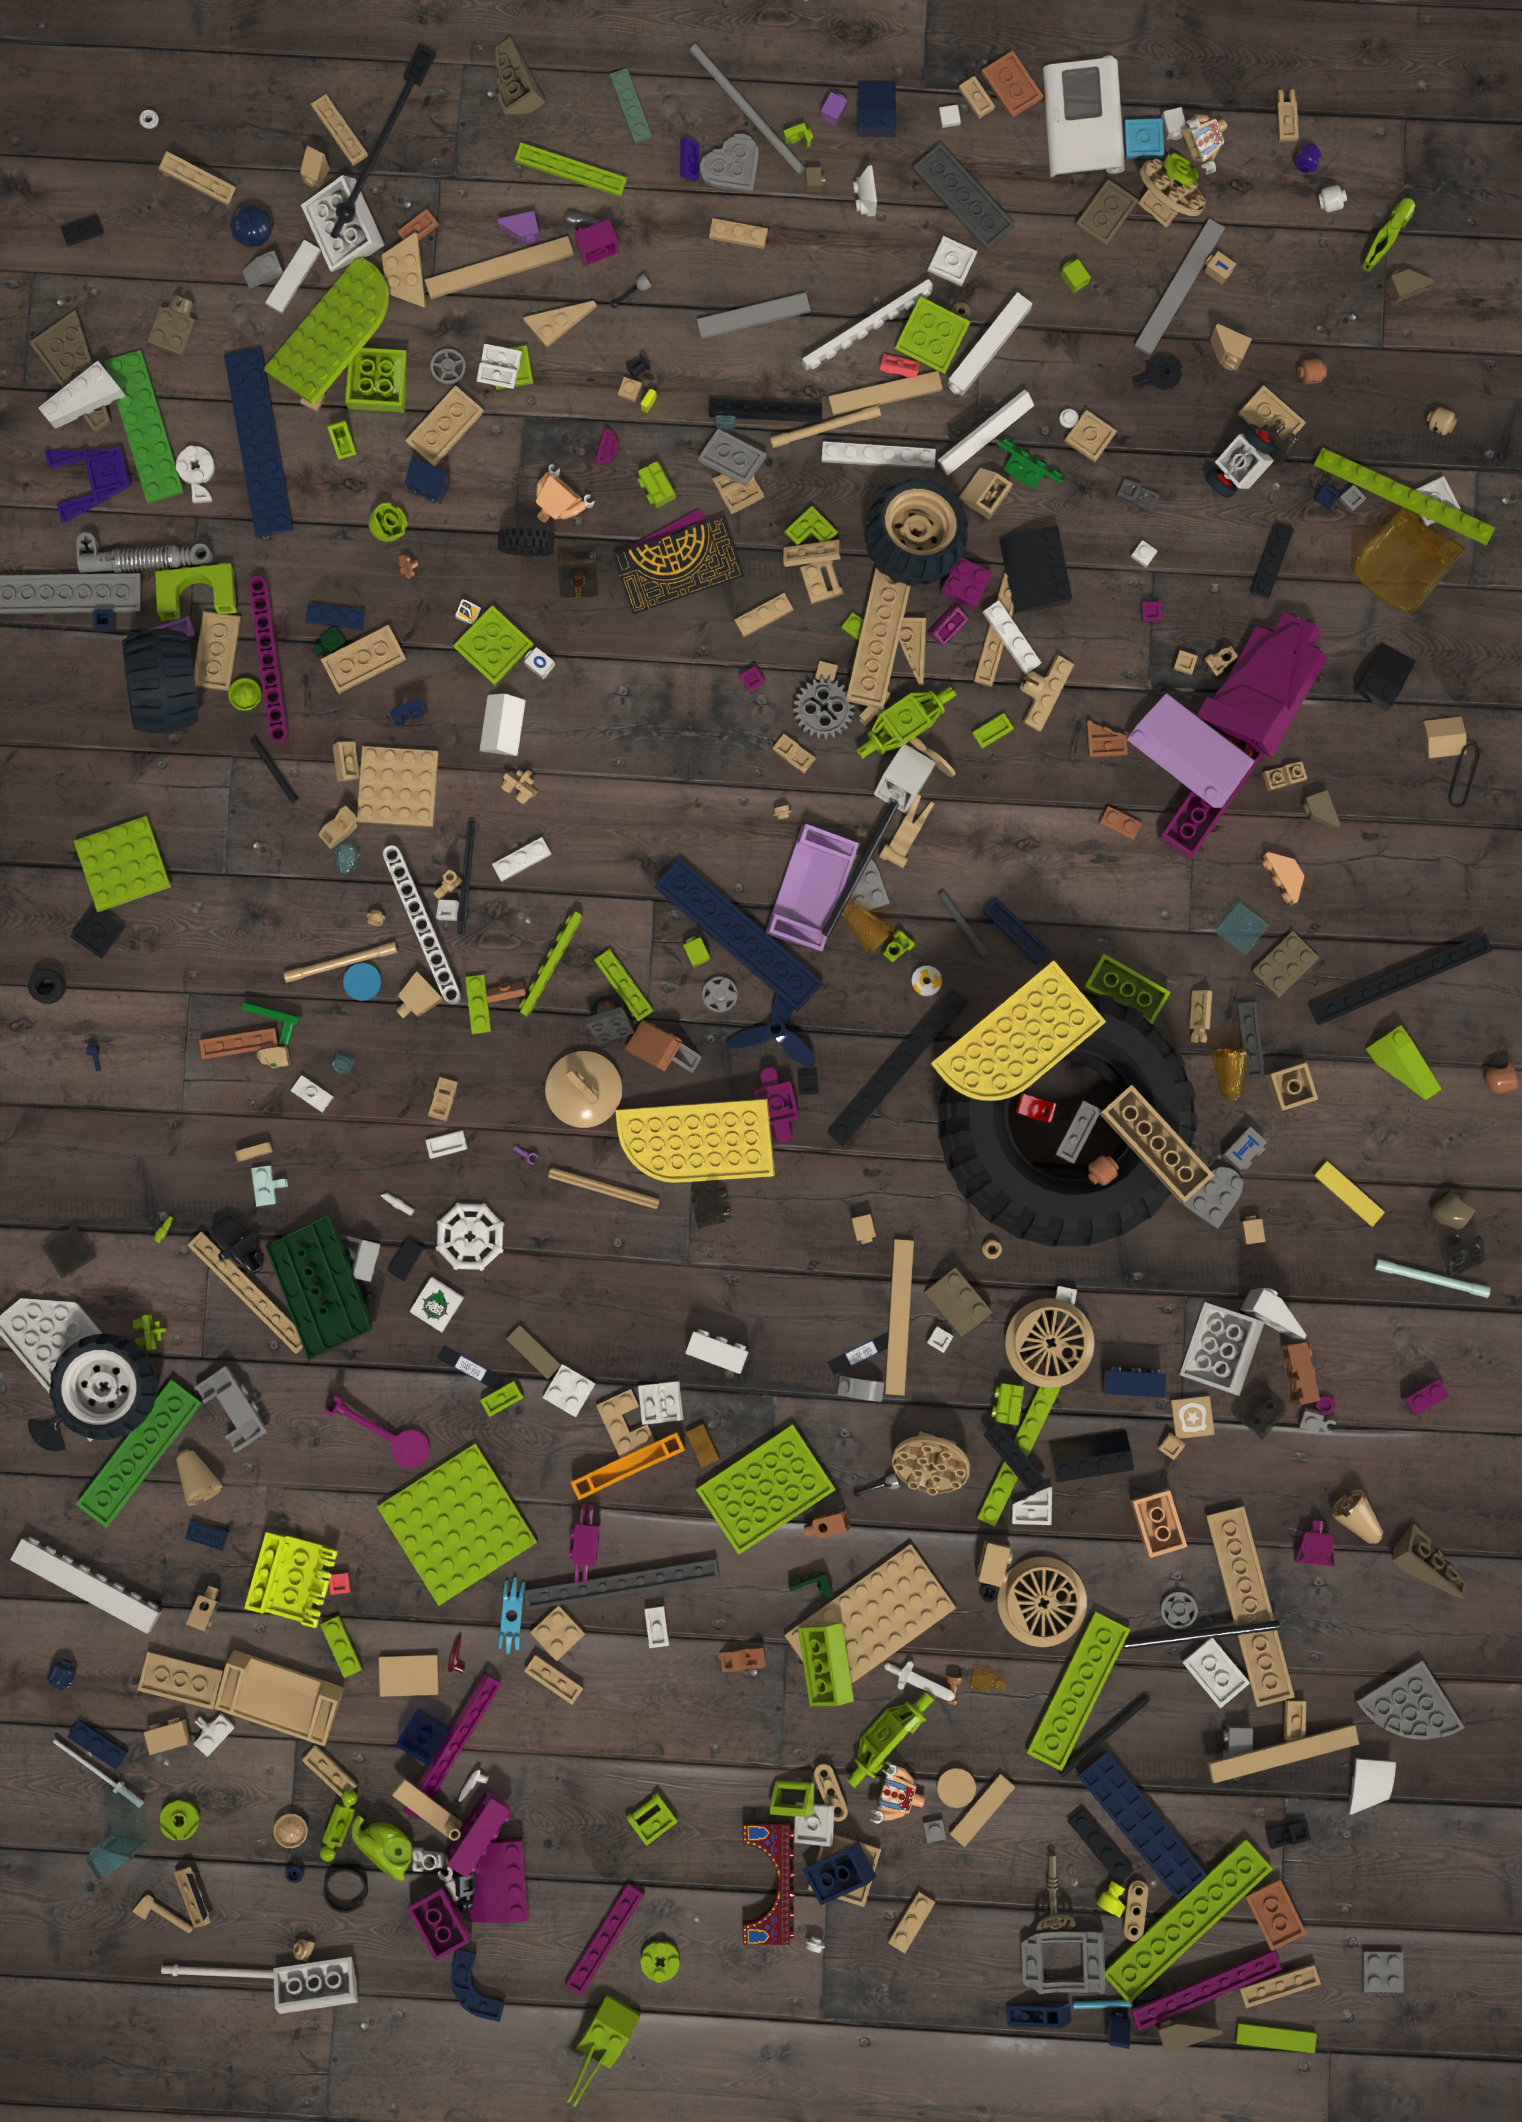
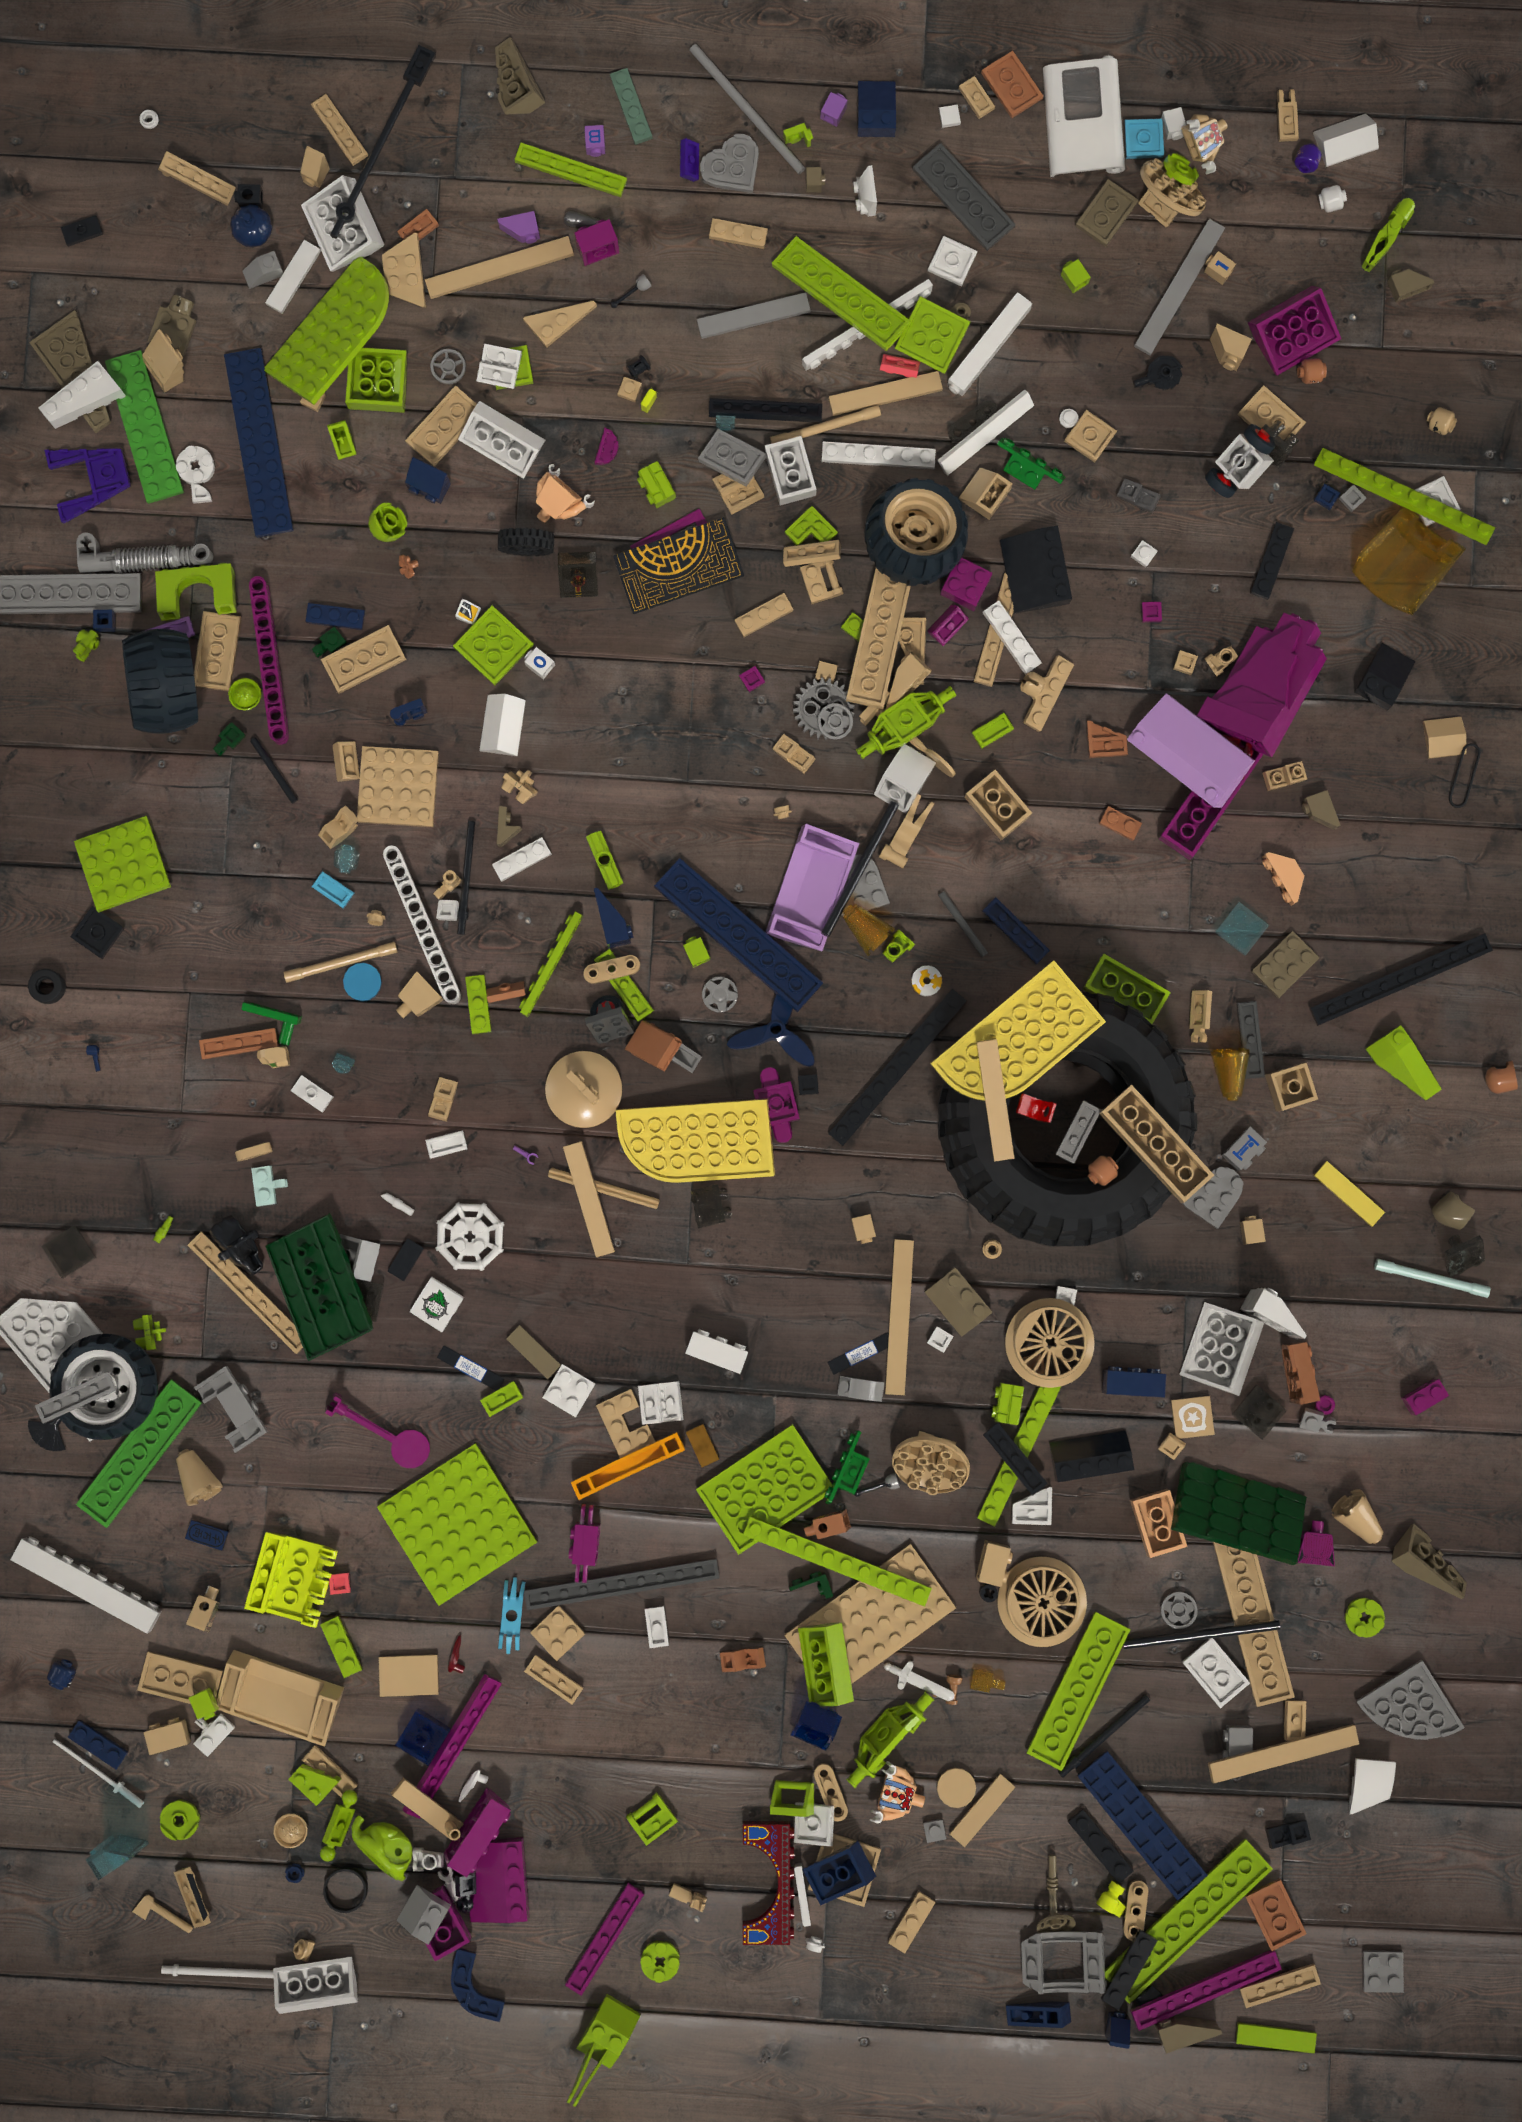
(75, 1397): none -> light grey plate
(86, 642): none -> lime plate
(164, 361): none -> tan slope
(204, 1704): none -> lime brick
(231, 737): none -> dark green plate
(245, 189): none -> black brick
(313, 1782): none -> lime wing
(333, 890): none -> medium azure tile
(423, 1914): none -> light grey slope
(501, 439): none -> white slope
(505, 833): none -> dark tan slope
(589, 1199): none -> tan tile
(595, 140): none -> medium lavender brick
(609, 871): none -> lime piece
(615, 927): none -> dark blue slope
(620, 965): none -> tan plate
(684, 1895): none -> tan bar
(790, 470): none -> white brick
(802, 1894): none -> white tile
(816, 1725): none -> clear blue brick
(835, 721): none -> light grey wheel
(837, 1561): none -> lime plate
(841, 293): none -> lime plate
(850, 1471): none -> green bracket
(907, 678): none -> tan slope
(995, 1100): none -> tan tile
(998, 805): none -> tan brick
(1093, 2004): medium azure bar -> none
(1129, 1969): none -> black plate
(1239, 1513): none -> dark green piece
(1295, 329): none -> magenta slope
(1347, 139): none -> white slope
(1371, 1608): none -> lime plate

